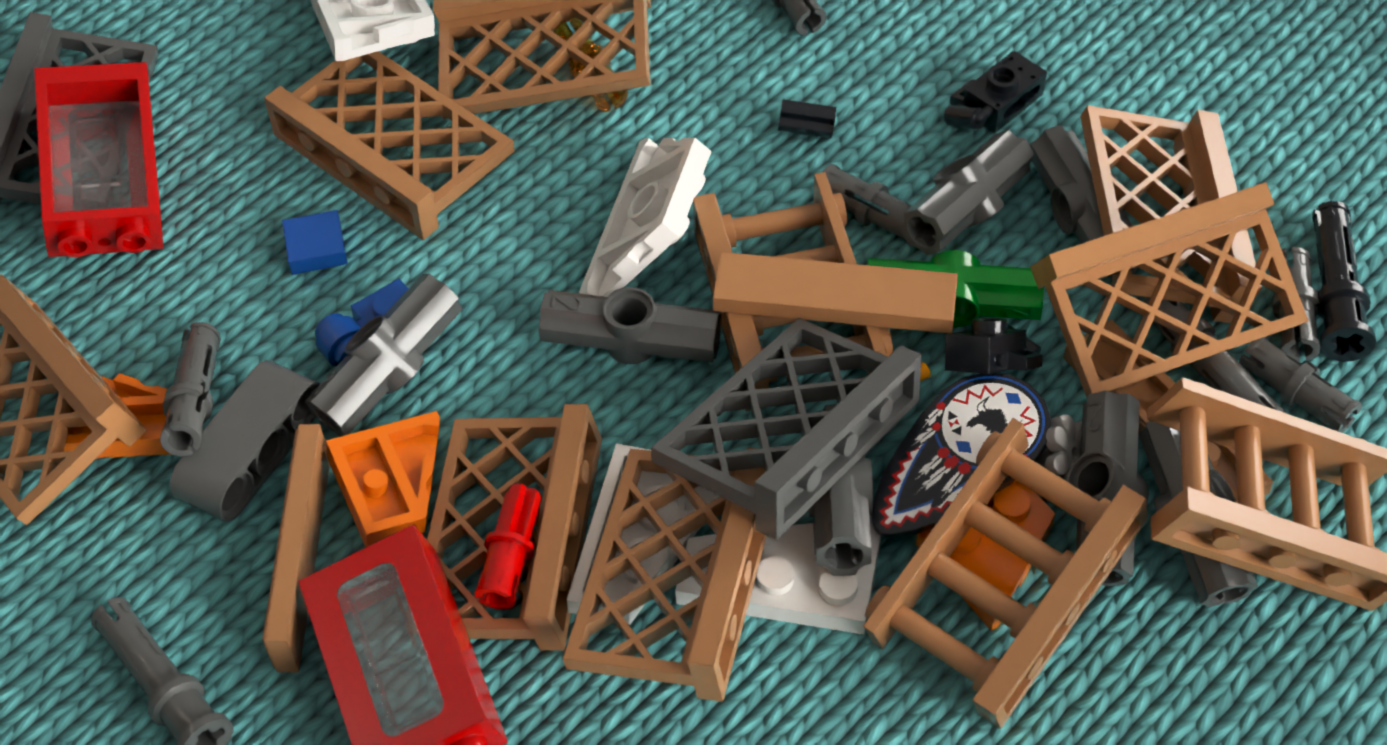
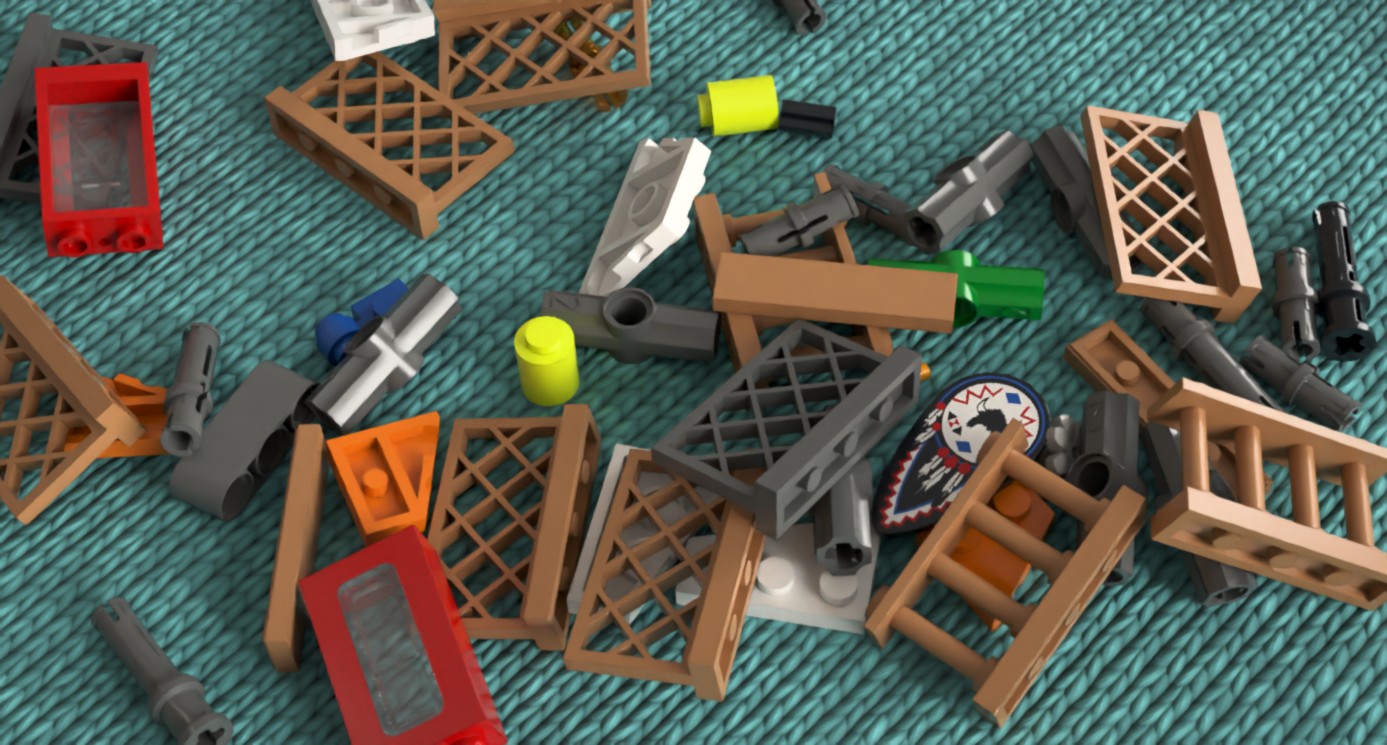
(314, 242): blue tile -> none
(508, 548): red axle -> none
(547, 361): none -> neon yellow brick
(739, 106): none -> neon yellow brick
(800, 223): none -> dark grey pin
(991, 348): black piece -> none
(997, 94): black piece -> none
(1153, 241): medium nougat fence -> none

